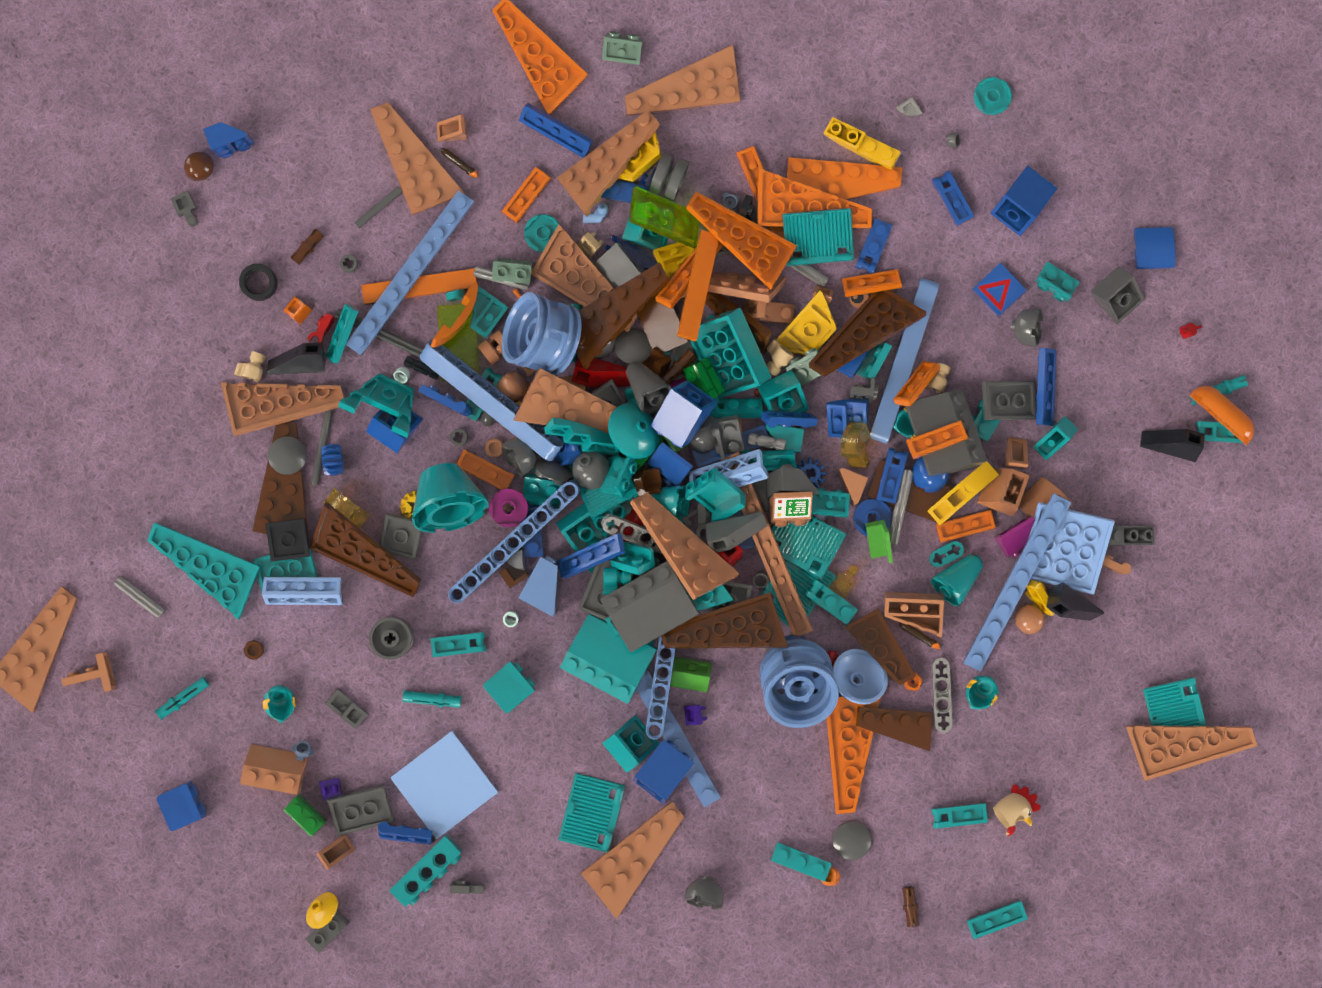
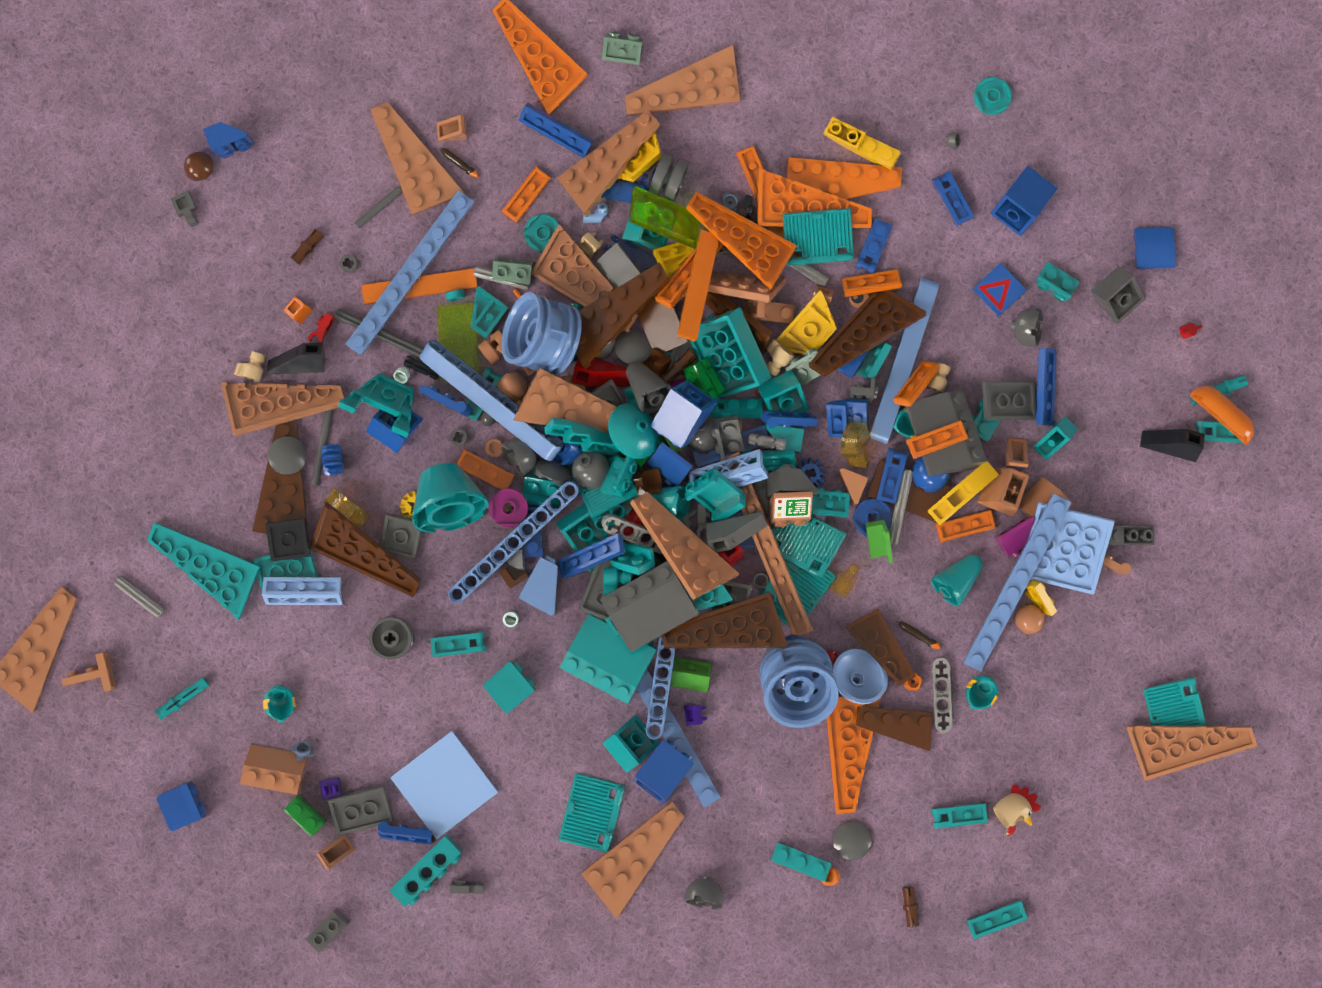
(253, 650): reddish brown tile -> none
(258, 296): black tyre -> none
(322, 910): yellow dish -> none
(341, 333): teal tile -> none
(346, 708): dark grey slope -> none
(432, 699): teal pin -> none
(447, 333): orange slope -> none
(831, 602): teal plate -> none
(909, 108): light grey tile -> none
(916, 609): nougat wedge -> none
(943, 550): teal beam -> none
(1070, 604): black slope -> none

